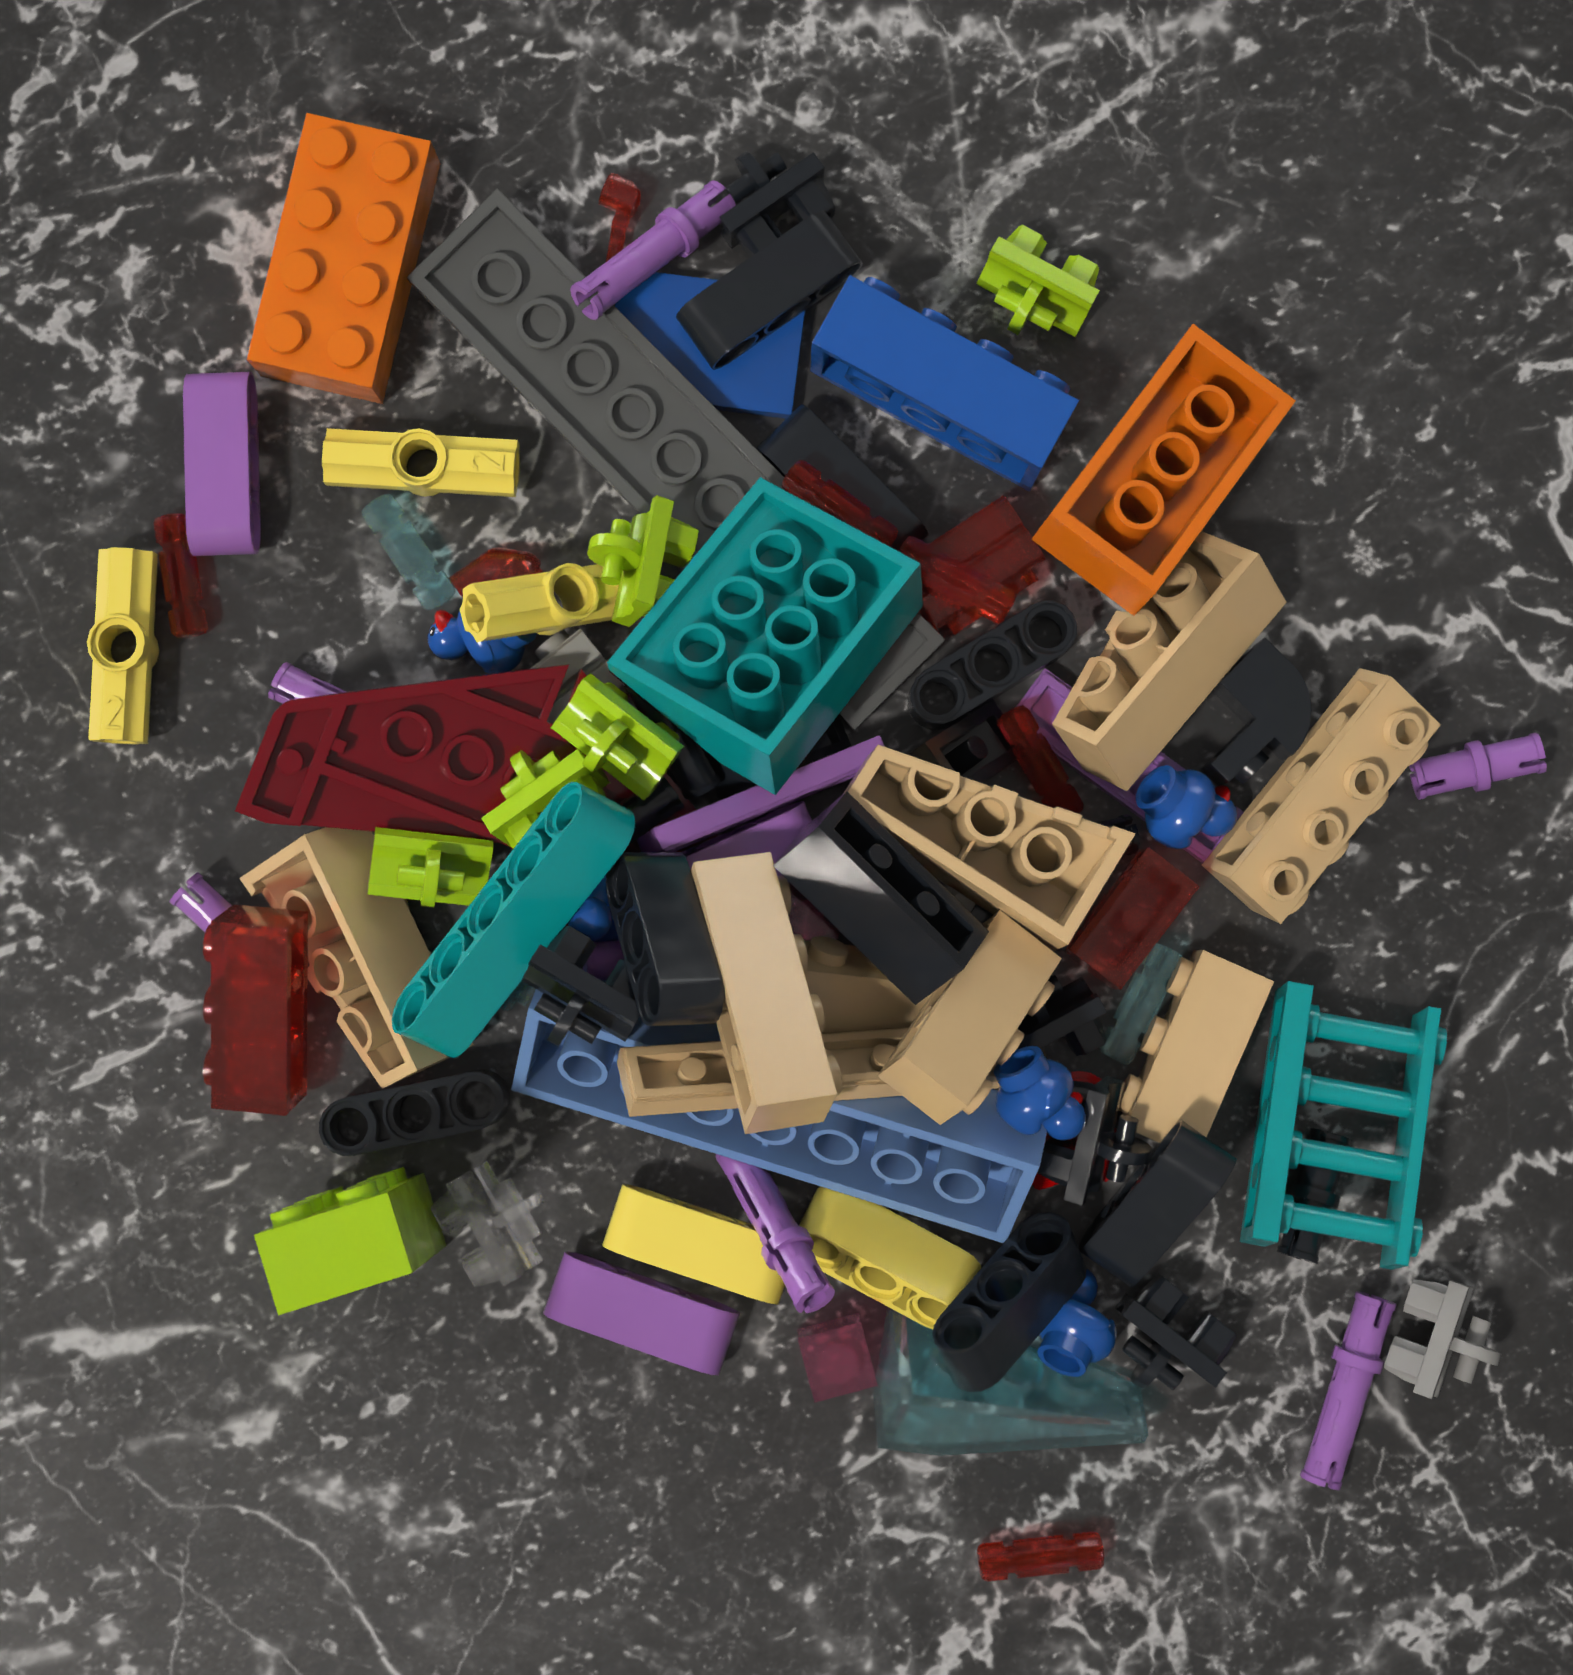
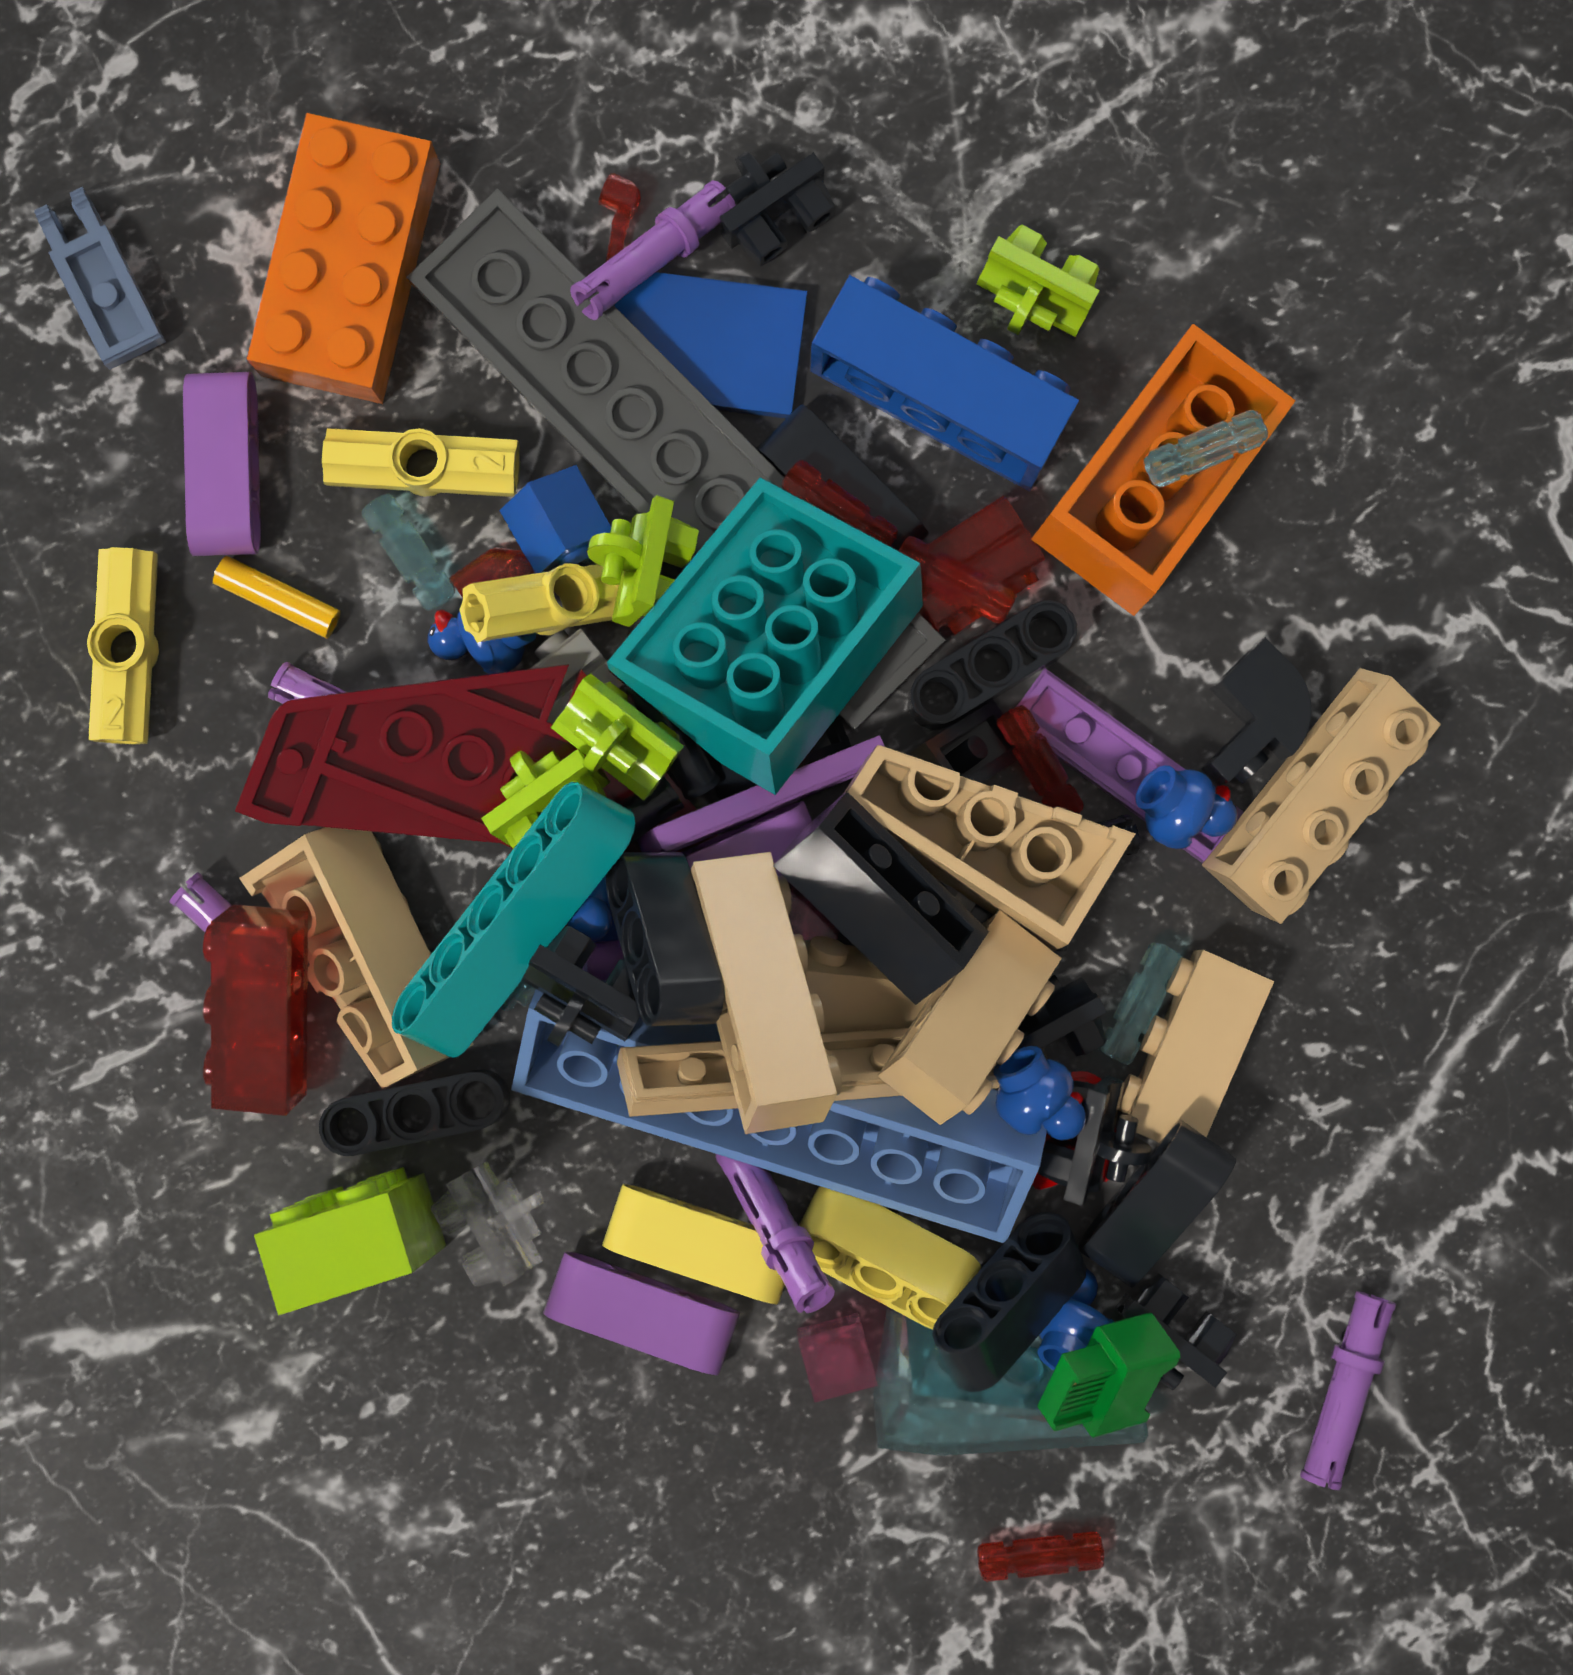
(100, 284): none -> sand blue hinge
(180, 577): clear red axle -> none
(276, 597): none -> yellow piece
(428, 866): lime hips -> none
(555, 520): none -> blue brick
(768, 289): black beam -> none
(1110, 1377): none -> green piece
(1131, 918): clear red brick -> none
(1166, 659): tan wedge -> none
(1205, 448): none -> clear light blue axle
(1282, 1148): teal fence -> none
(1315, 1188): black pin -> none
(1428, 1365): light grey hips -> none
(1478, 766): medium lavender pin -> none

